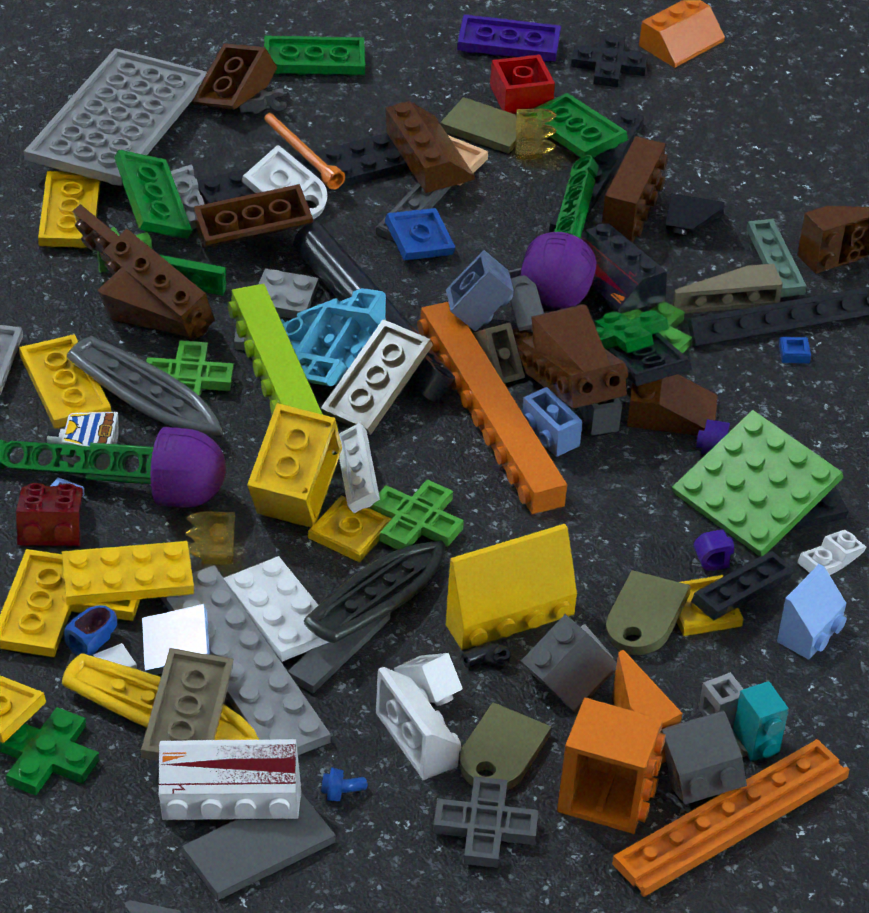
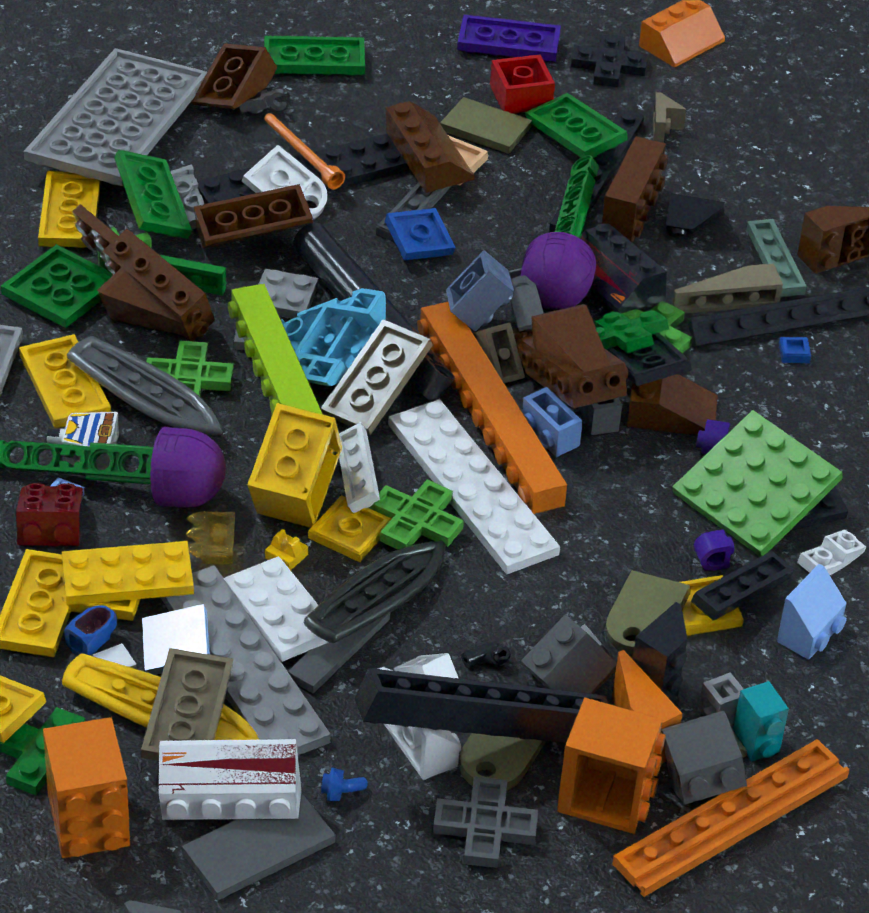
(57, 285): none -> green plate
(87, 787): none -> orange container
(287, 548): none -> yellow tile
(468, 705): none -> black brick
(478, 488): none -> white plate
(511, 587): yellow slope -> none
(532, 131): clear yellow plate -> none
(662, 649): none -> black slope
(666, 116): none -> dark tan slope

